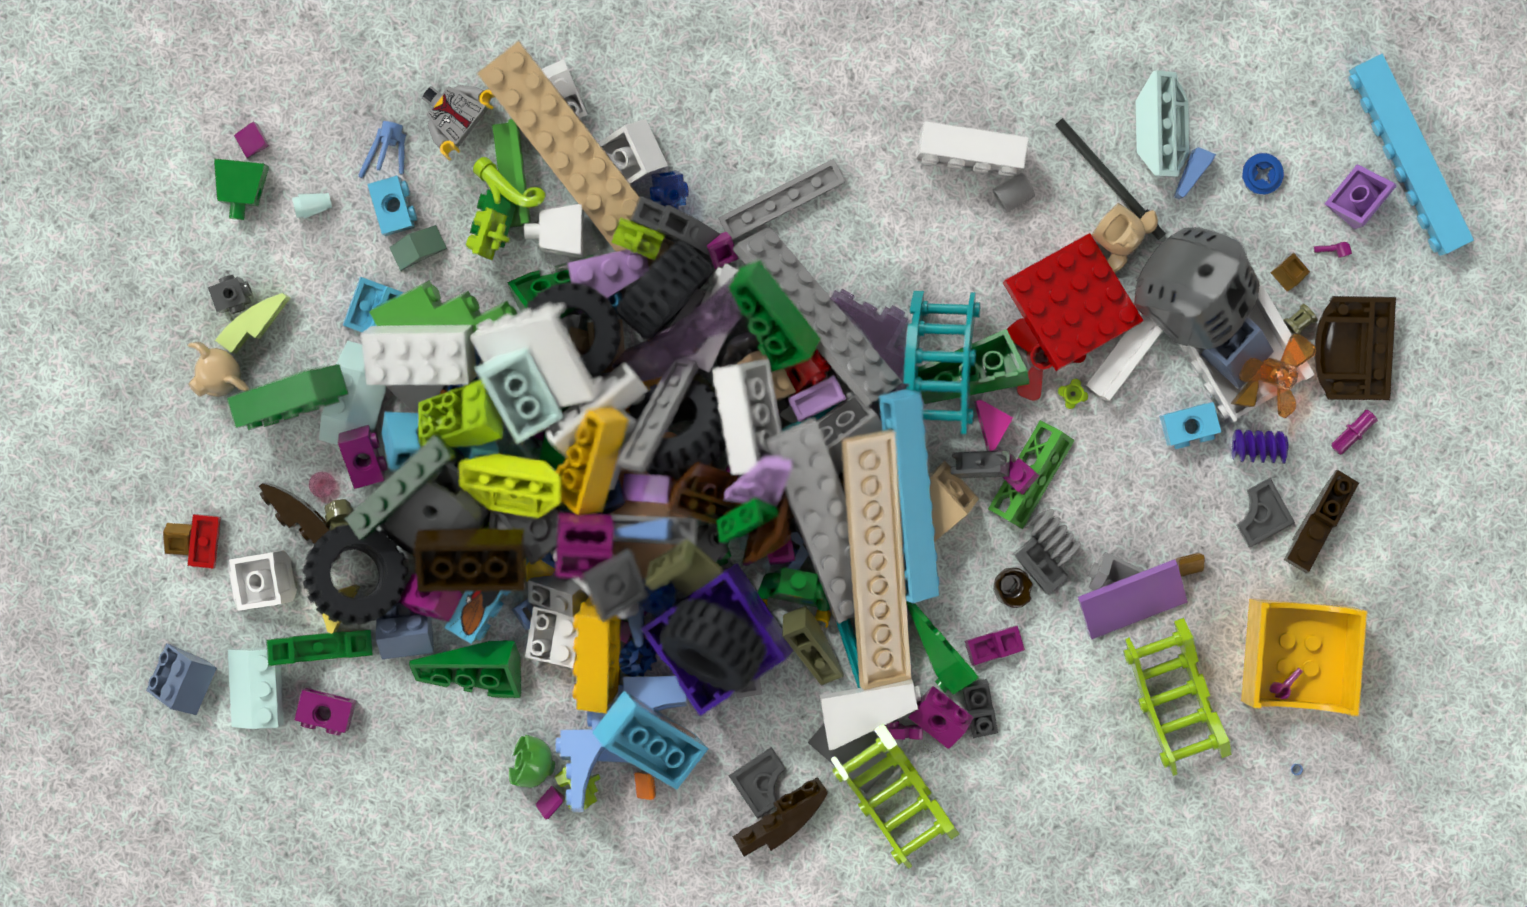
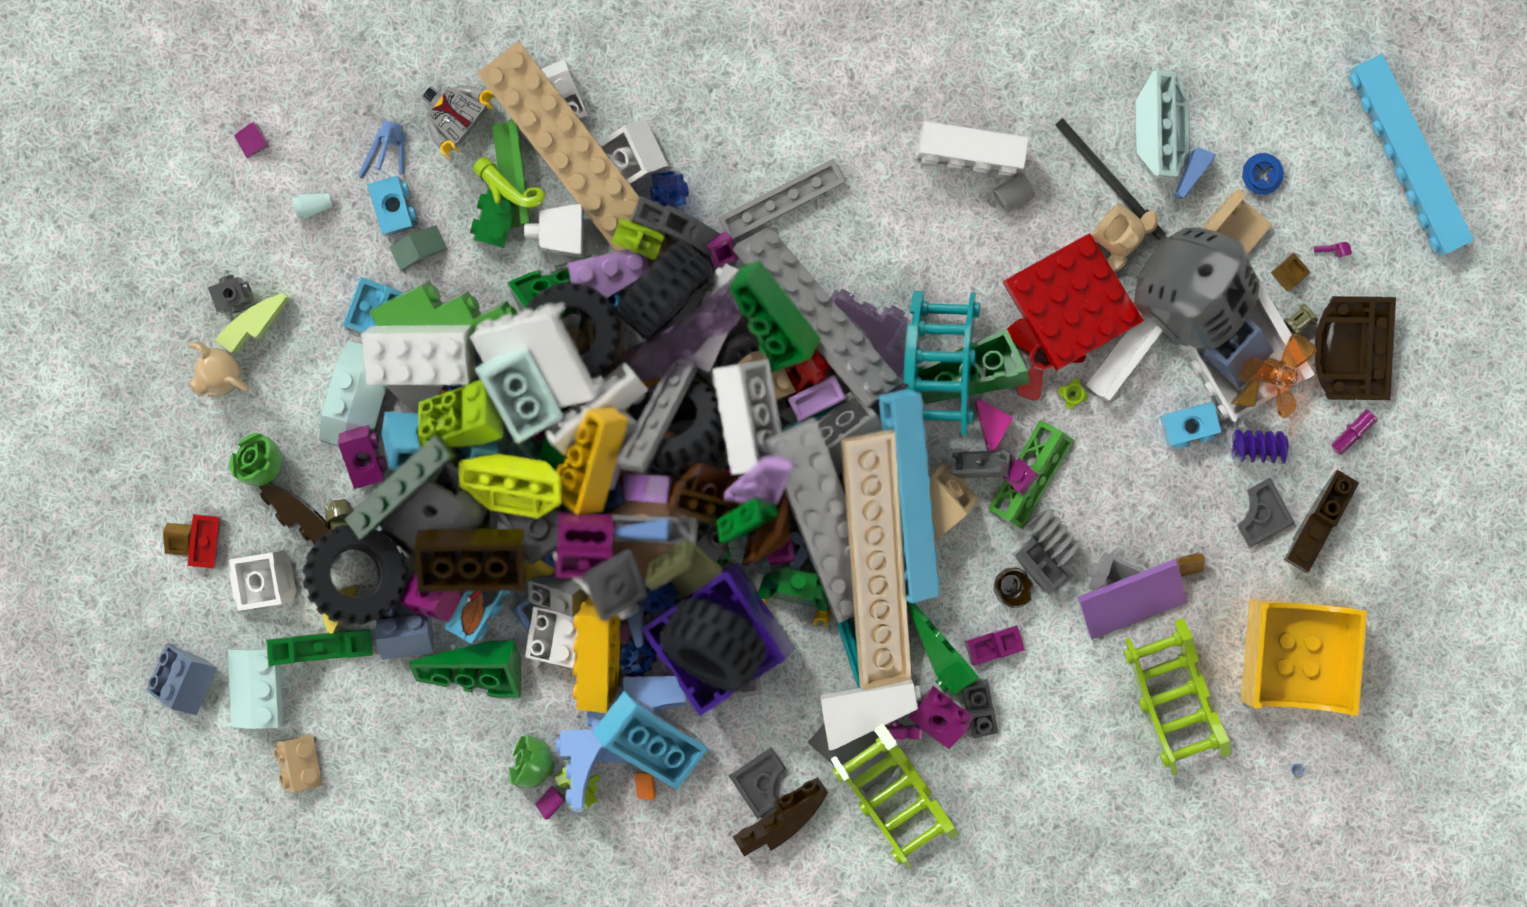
(239, 184): green torso -> none
(256, 460): none -> bright green cylinder
(288, 397): green brick -> none
(298, 764): none -> tan bracket
(322, 484): clear pink tile -> none
(340, 707): magenta brick -> none
(489, 234): lime hips -> none
(811, 645): olive slope -> none
(1239, 221): none -> tan bracket
(1283, 690): magenta hand -> none
(1359, 196): medium lavender slope -> none

